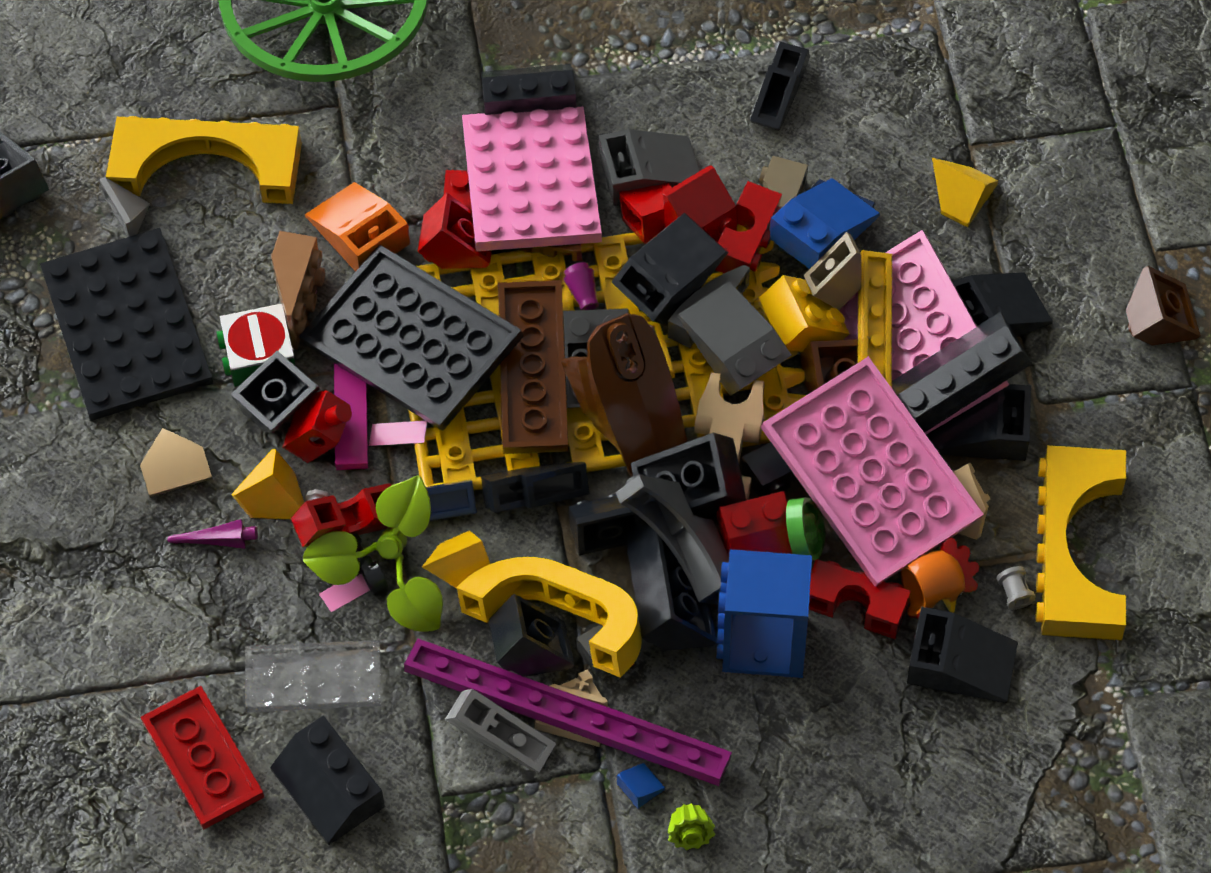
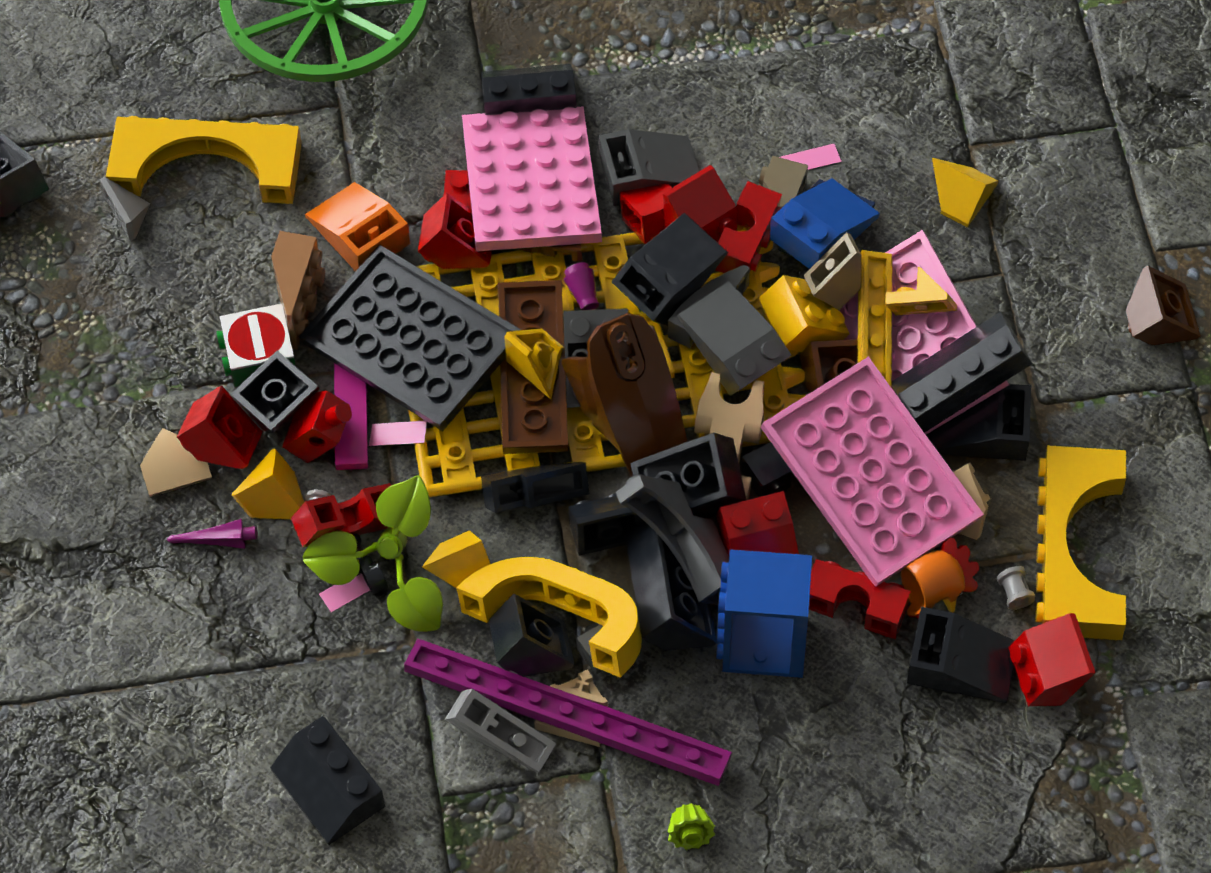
(126, 324): black plate -> none
(202, 757): red plate -> none
(219, 431): none -> red slope
(312, 676): clear plate -> none
(452, 499): dark blue tile -> none
(534, 356): none -> yellow slope
(639, 784): blue slope -> none
(780, 86): black slope -> none
(805, 527): bright green piece -> none
(816, 157): none -> bright pink sticker
(926, 299): none -> yellow slope
(1004, 293): black slope -> none
(1052, 661): none -> red slope

